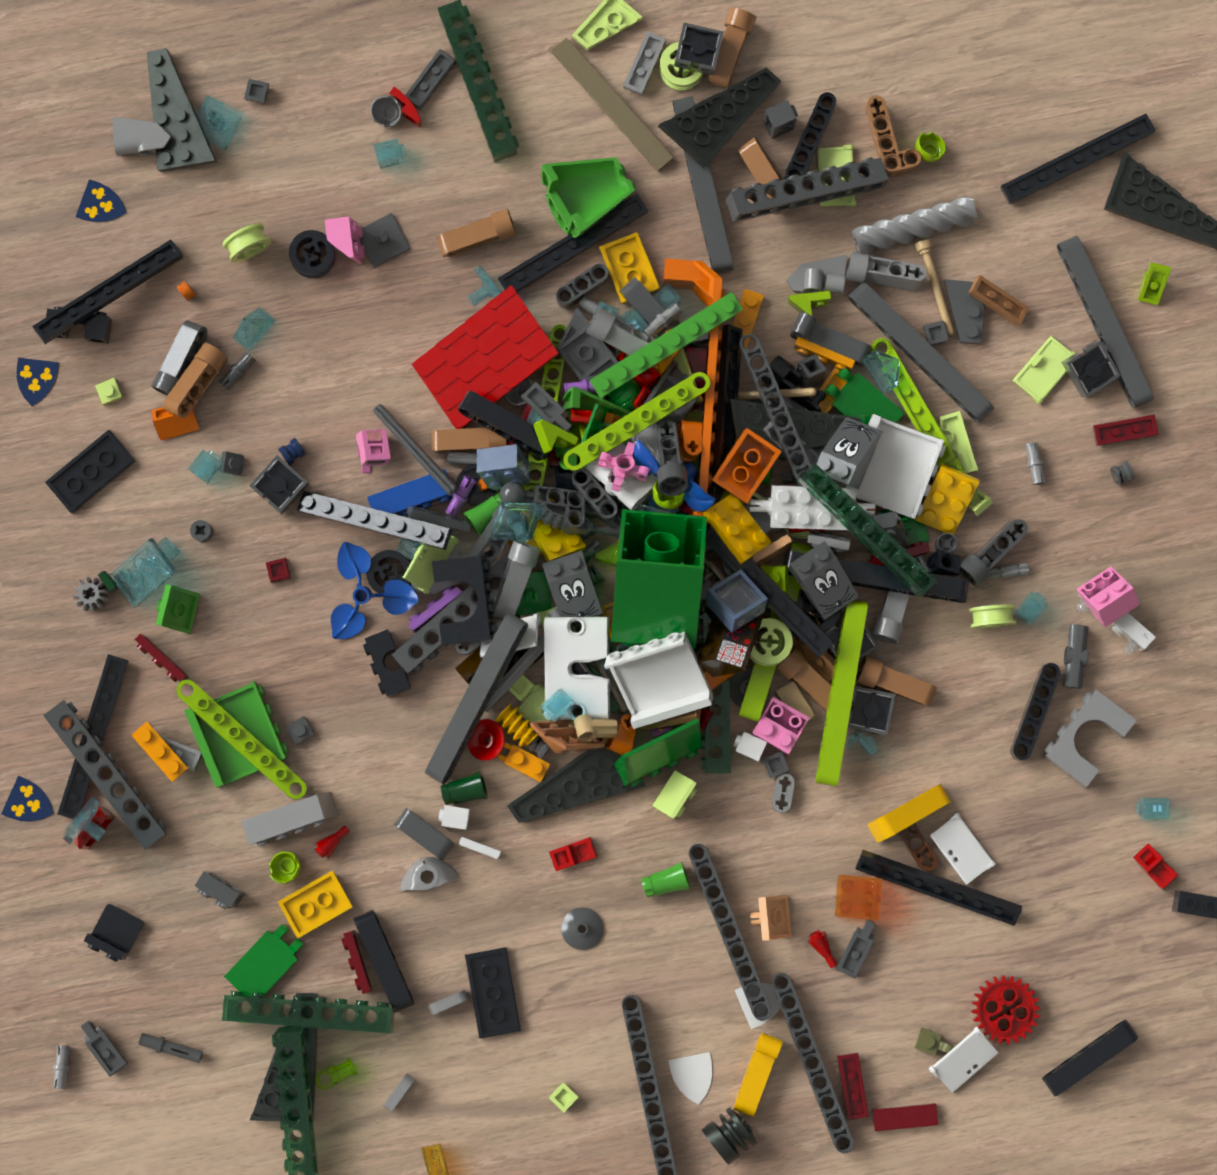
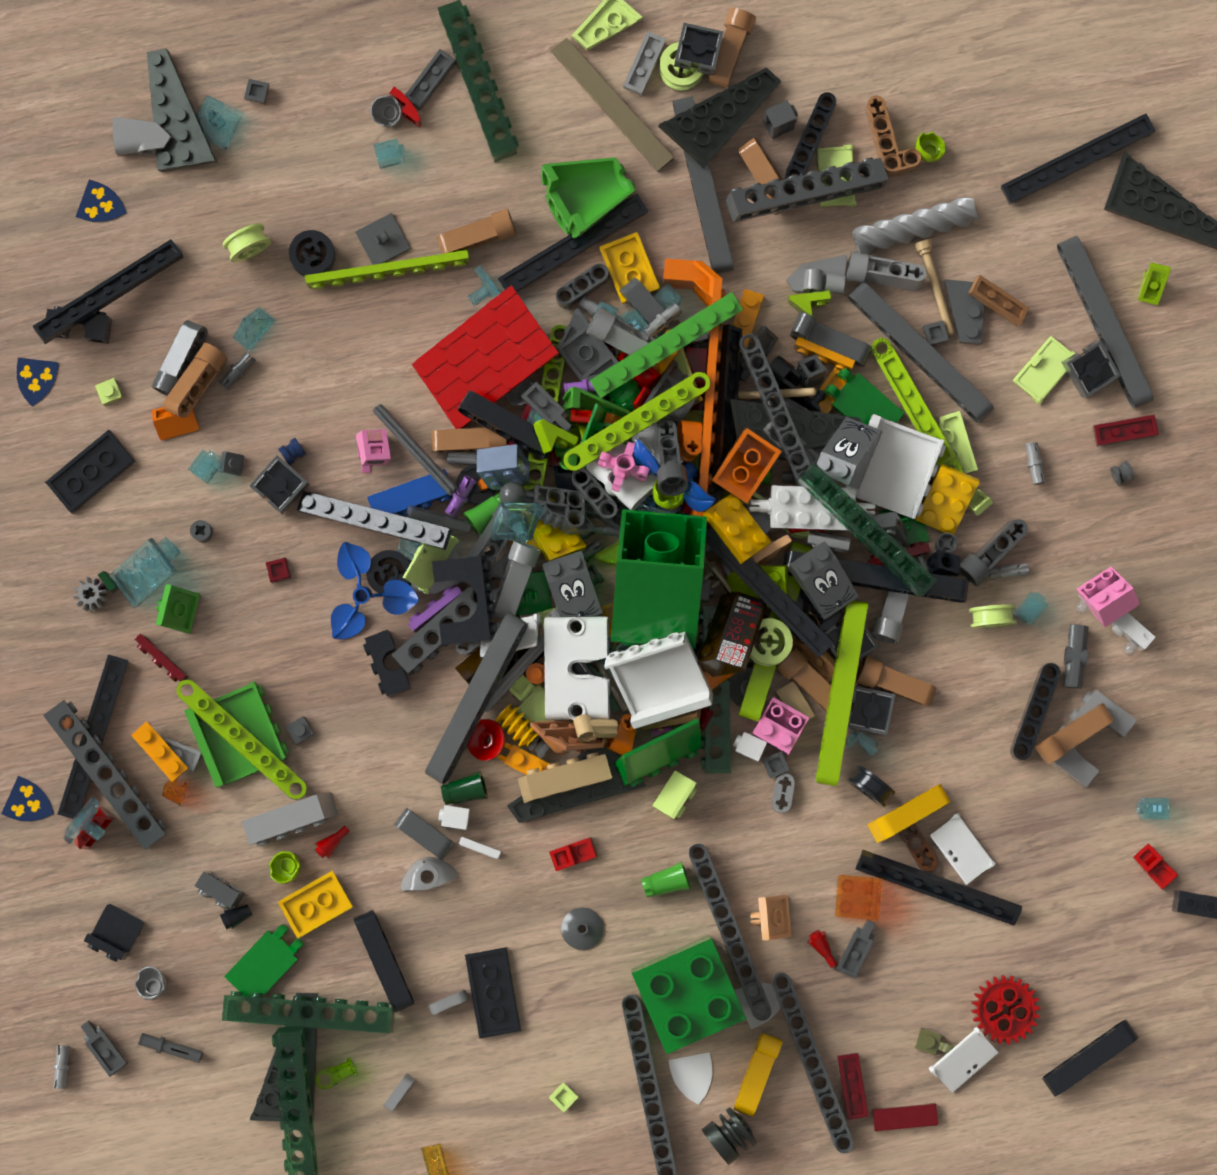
(150, 983): none -> light grey hair
(174, 792): none -> clear orange tile
(186, 290): orange axle -> none
(235, 916): none -> black cone
(346, 235): bright pink slope -> none
(356, 962): dark red plate -> none
(395, 268): none -> lime plate
(536, 673): none -> orange brick
(557, 705): clear light blue brick -> none
(565, 777): none -> tan wedge
(688, 994): none -> green brick
(736, 600): sand blue piece -> none
(767, 341): none -> dark grey hinge
(871, 786): none -> black wheel
(883, 370): clear light blue slope -> none
(1074, 733): none -> medium nougat beam

